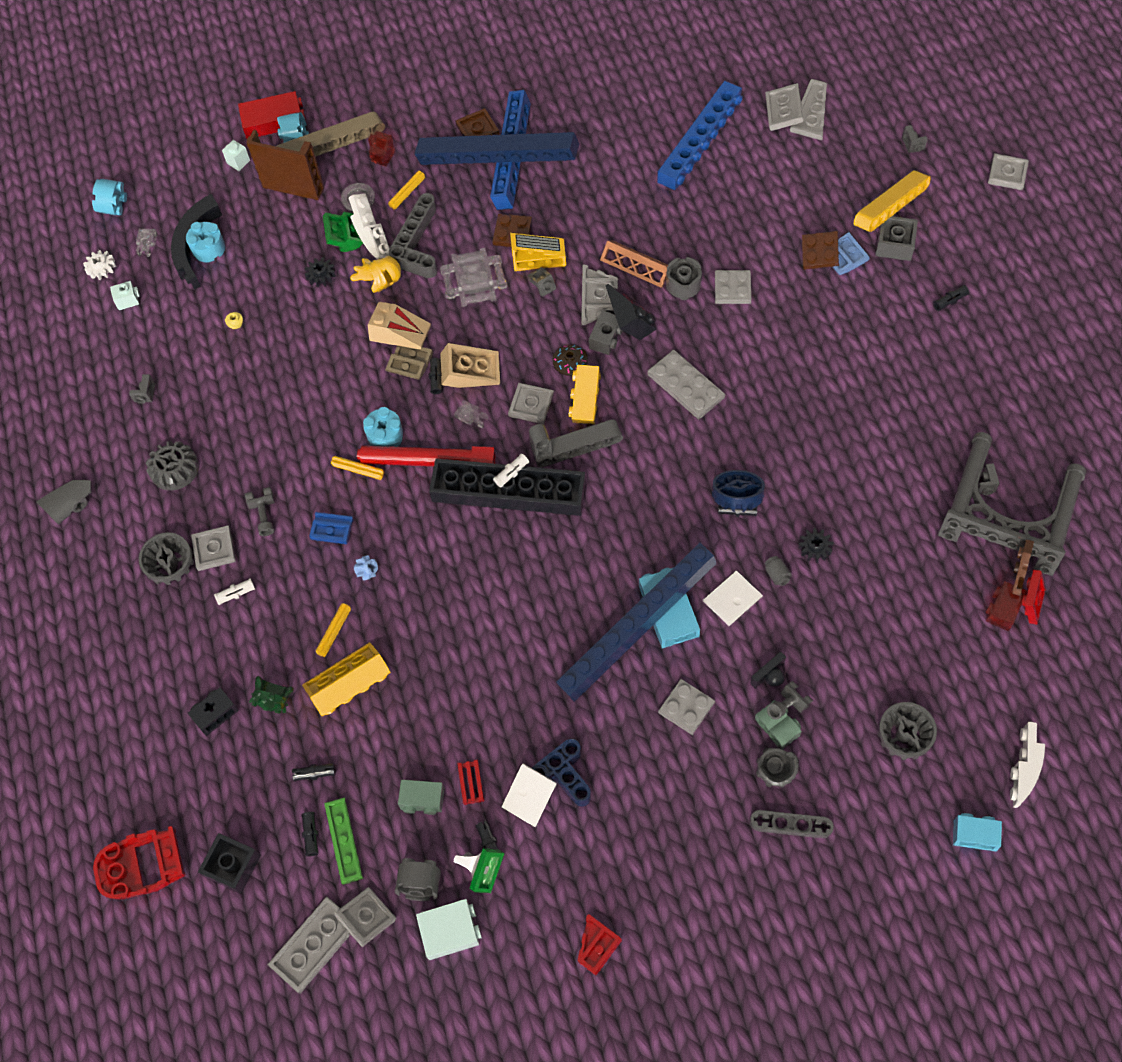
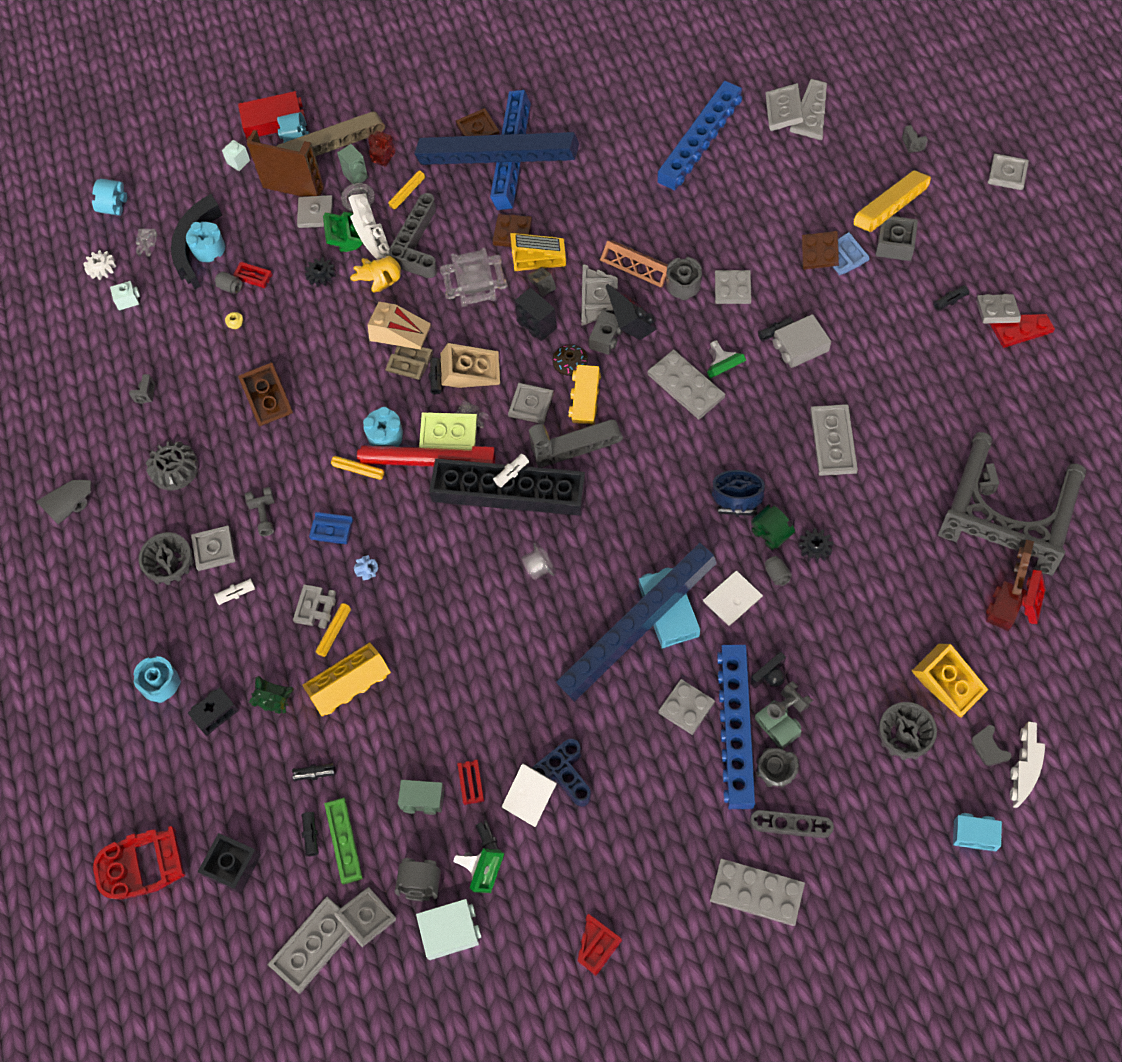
(156, 679): none -> medium azure brick
(228, 282): none -> dark grey brick
(252, 278): none -> red tile
(266, 394): none -> reddish brown slope
(309, 603): none -> light grey plate
(312, 210): none -> light grey plate
(352, 164): none -> sand green brick
(448, 430): none -> yellowish green plate
(535, 314): none -> black piece
(538, 562): none -> clear piece
(723, 360): none -> piece
(736, 656): none -> blue brick
(757, 892): none -> light grey plate
(768, 332): none -> black pin
(772, 527): none -> dark green brick
(801, 341): none -> light grey brick
(833, 440): none -> light grey plate
(950, 679): none -> yellow slope
(987, 748): none -> dark grey piece
(998, 308): none -> light grey plate
(1029, 328): none -> red wing

